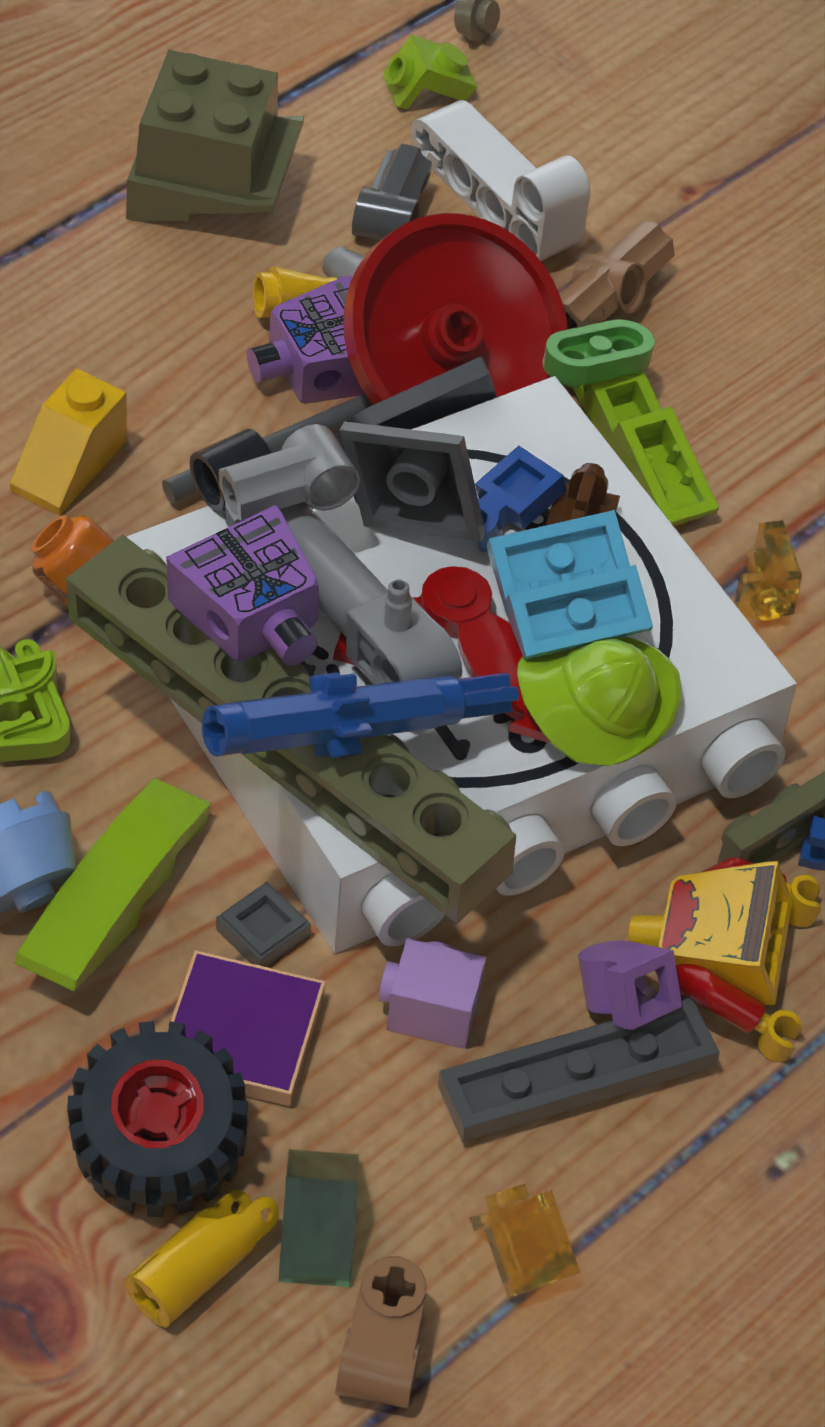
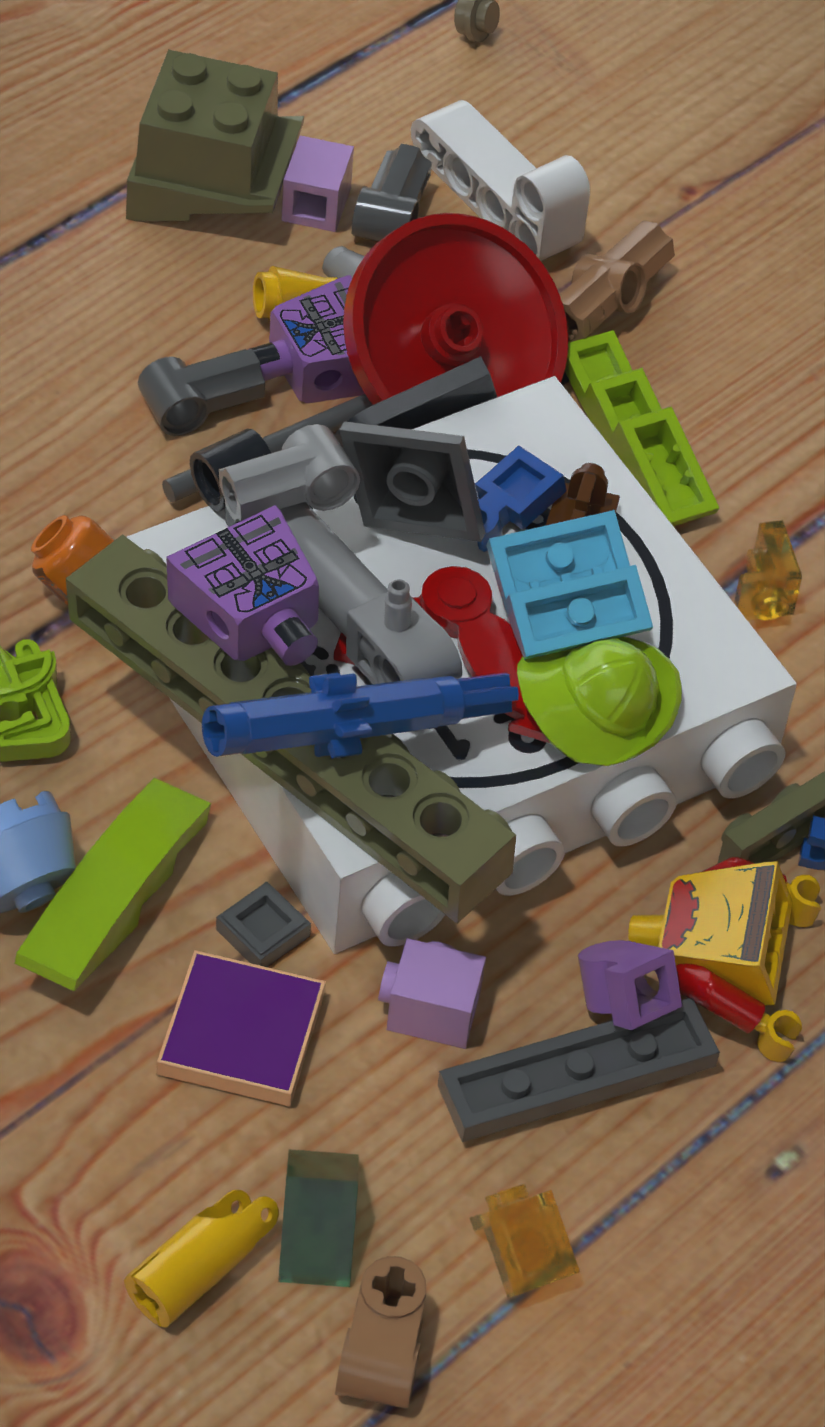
(71, 441): yellow slope -> none
(158, 1118): black wheel -> none
(186, 394): none -> dark grey piece
(317, 183): none -> lavender brick
(428, 66): lime bracket -> none
(598, 352): bright green plate -> none

